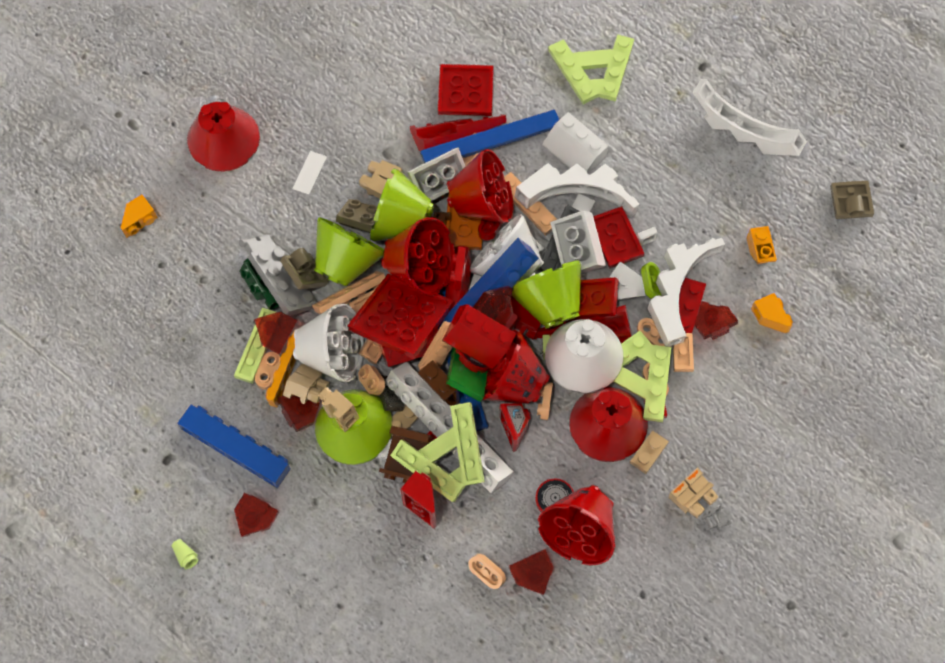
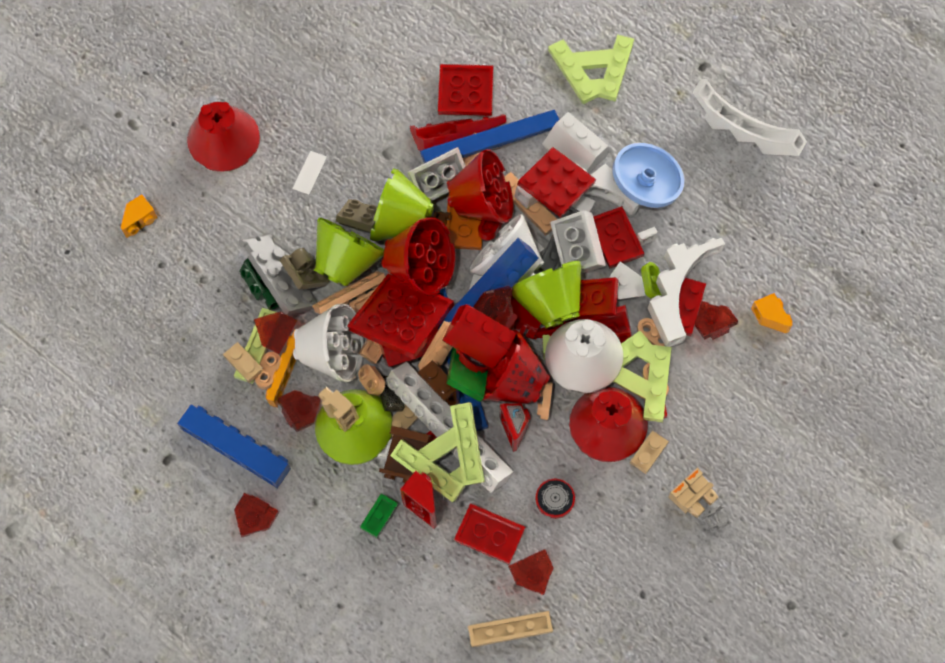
(185, 555): yellowish green cone -> none
(243, 362): none -> tan plate
(305, 384): tan hips -> none
(379, 515): none -> green plate
(381, 172): tan hips -> none
(460, 275): red plate -> none
(487, 571): light nougat plate -> none
(489, 534): none -> red plate
(510, 629): none -> tan plate
(556, 182): none -> red plate
(580, 526): red cone -> none
(648, 175): none -> light blue dish
(683, 355): light nougat plate -> none
(761, 245): light orange slope -> none
(852, 199): dark tan plate -> none

